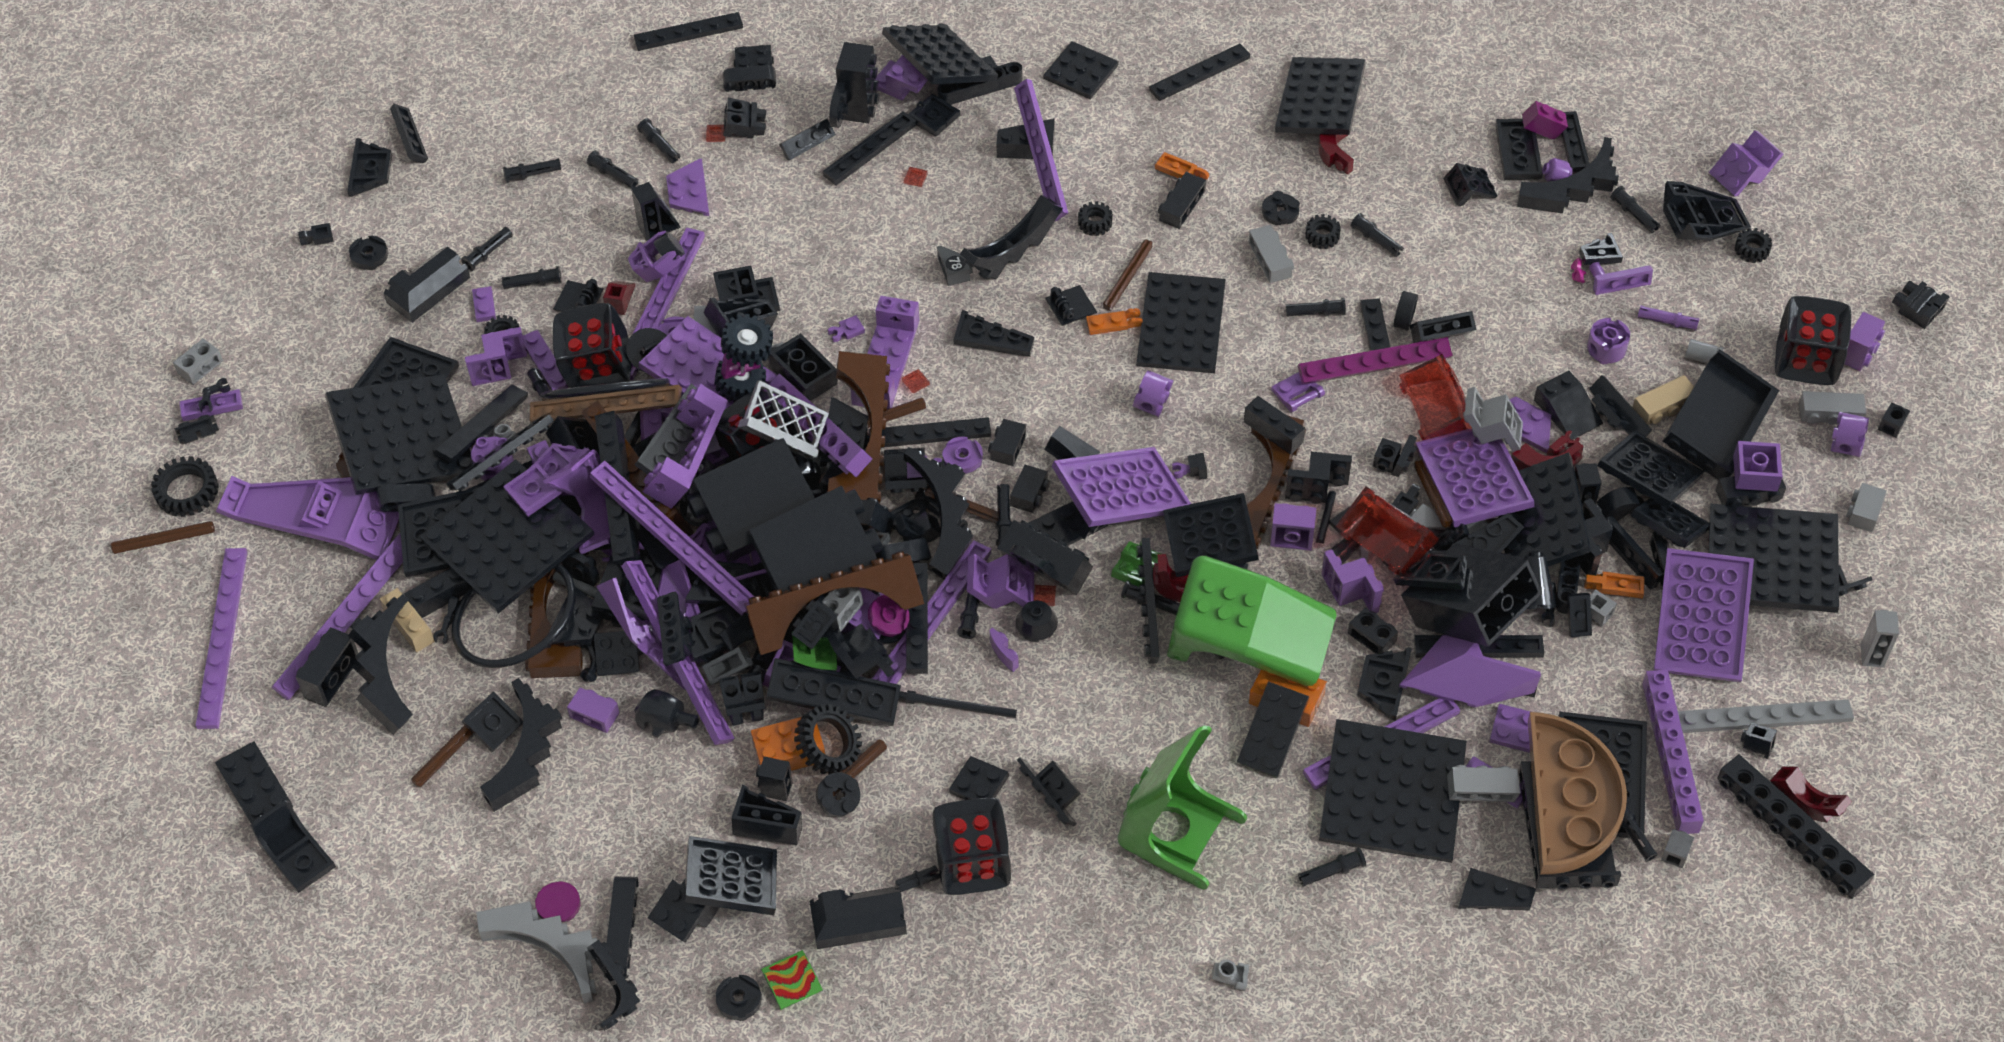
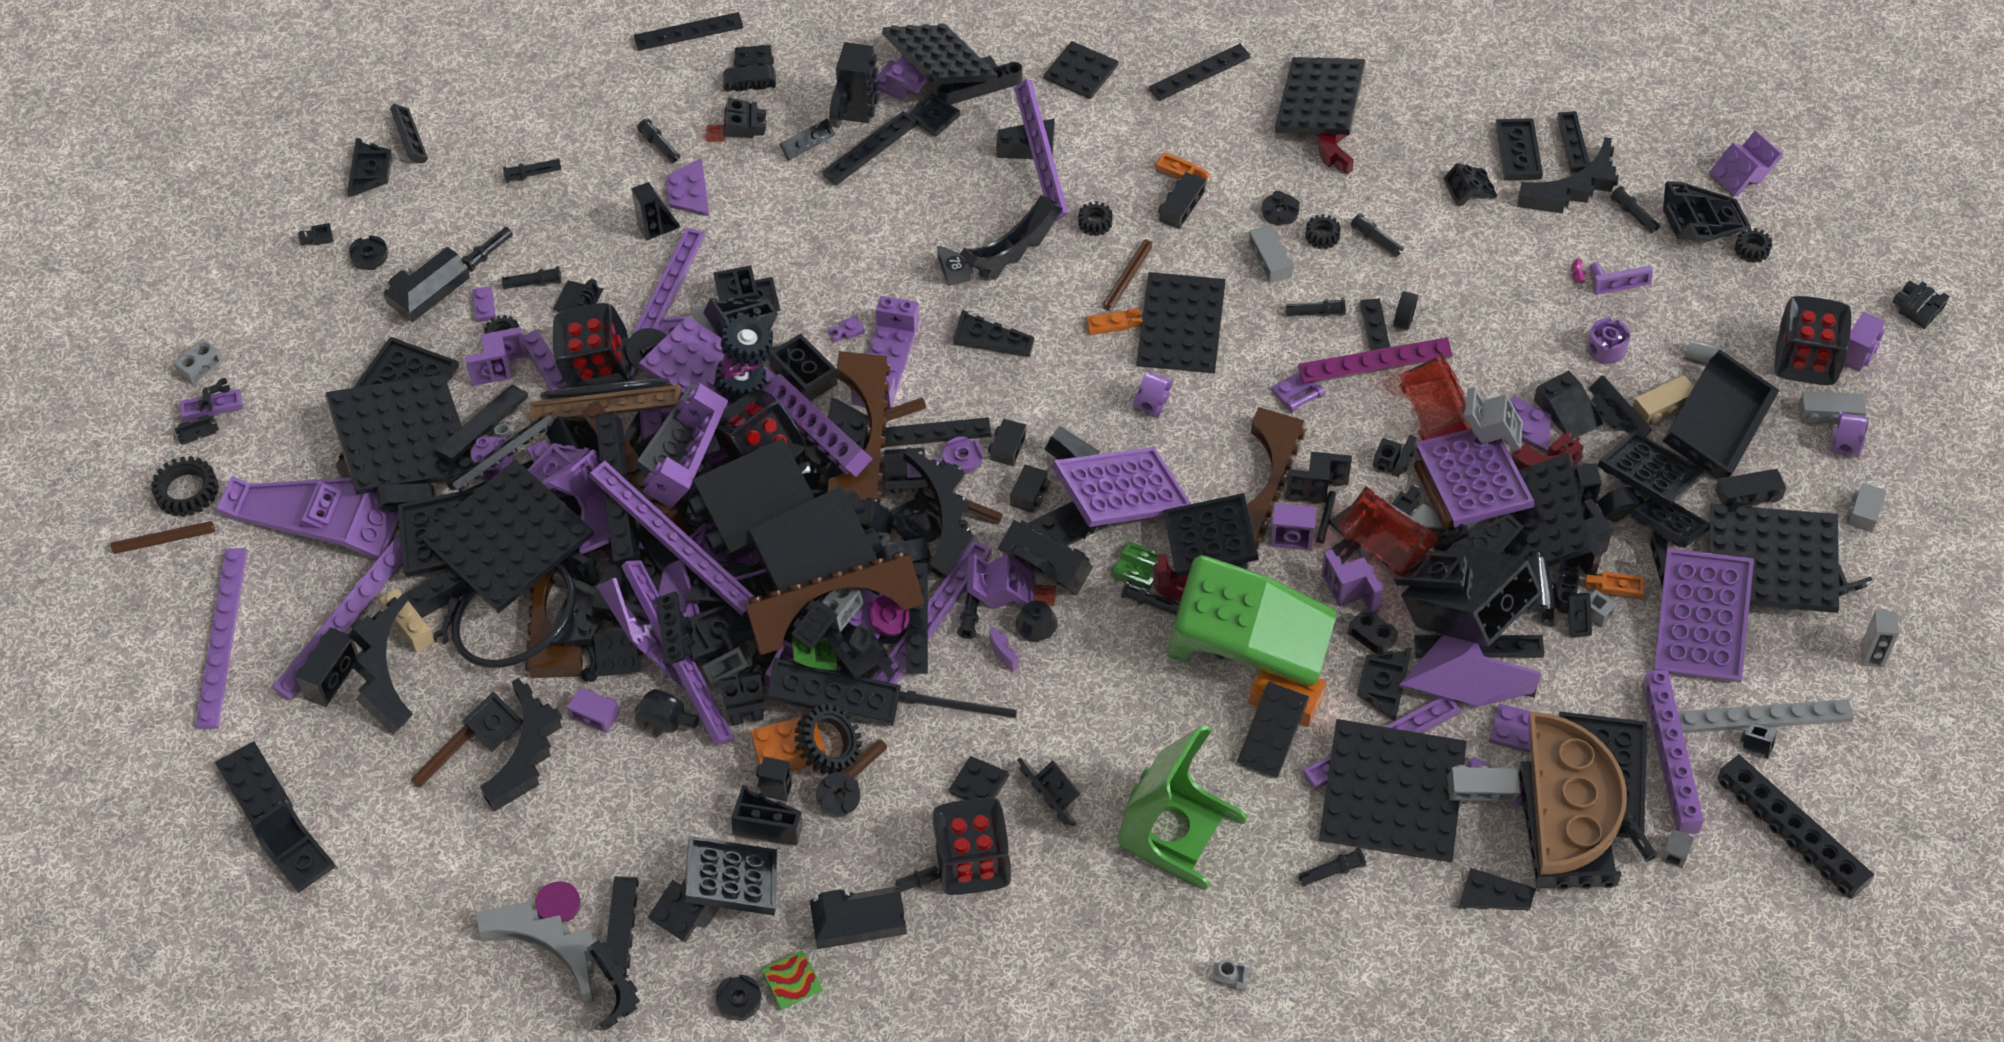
(530, 491): medium lavender plate -> none
(538, 382): black axle -> none
(606, 165): black pin -> none
(619, 295): dark red slope -> none
(644, 261): medium lavender piece -> none
(771, 433): light grey fence -> none
(915, 176): clear red tile -> none
(915, 381): clear red tile -> none
(1003, 505): black pin -> none
(1070, 304): black hinge -> none
(1148, 607): black plate -> none
(1196, 467): black piece -> none
(1274, 425): black brick -> none
(1443, 327): black brick -> none
(1544, 120): magenta brick -> none
(1556, 170): medium lavender head -> none
(1601, 251): black wing -> none
(1634, 555): black plate -> none
(1667, 317): medium lavender pin -> none
(1757, 466): medium lavender brick -> none
(1812, 801): dark red arch -> none
(1894, 420): black brick -> none

